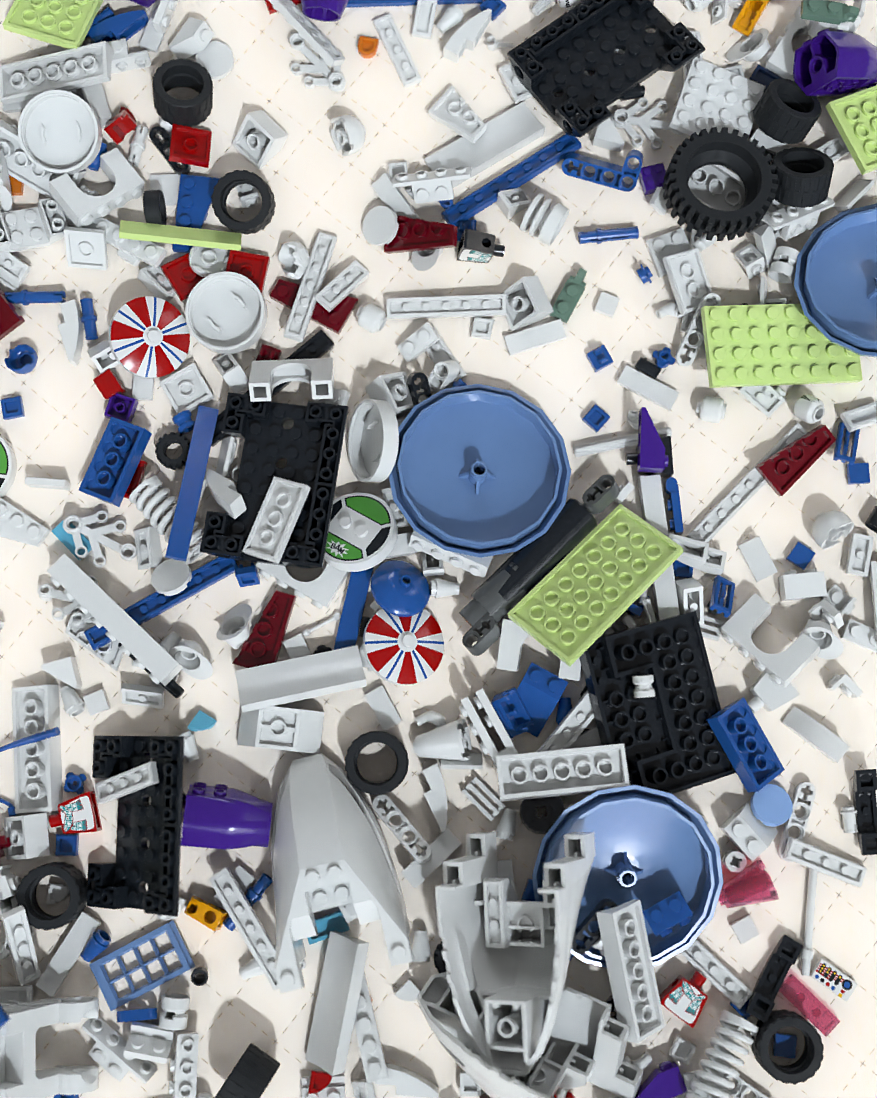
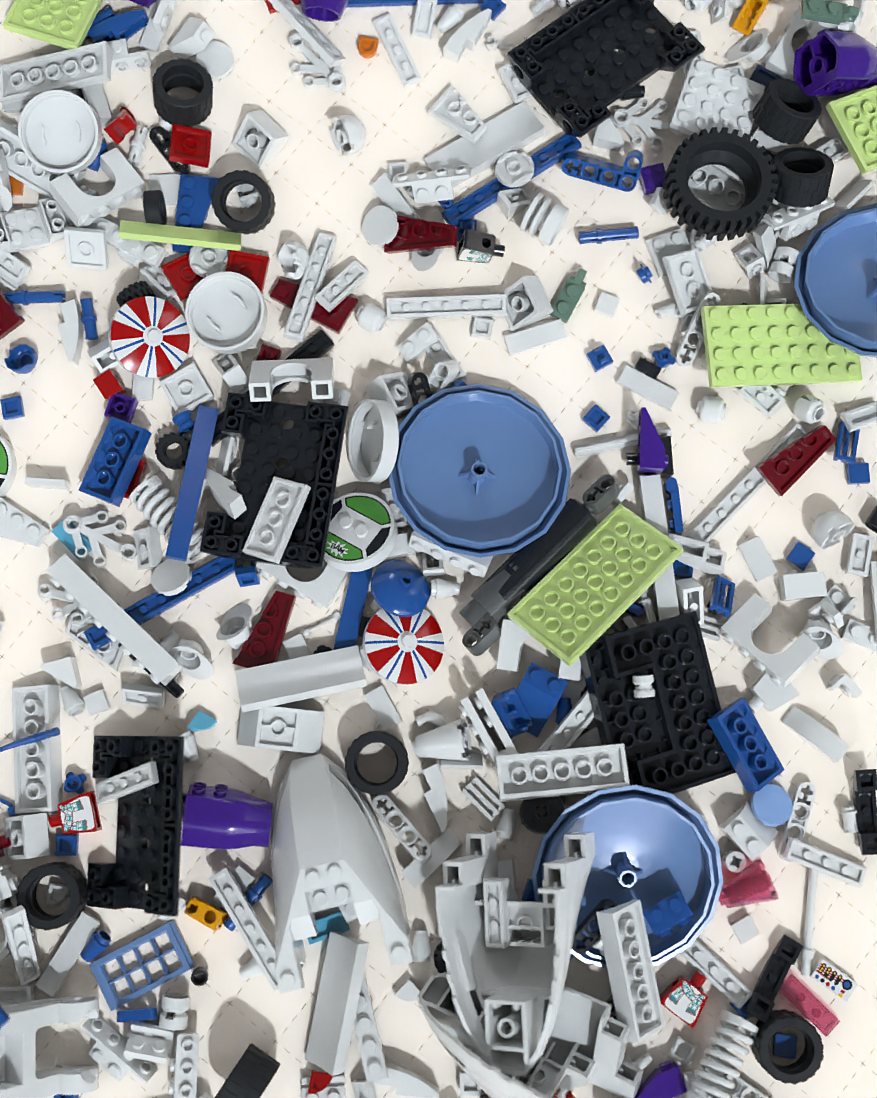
(134, 291): none -> black tyre
(514, 169): none -> white tile

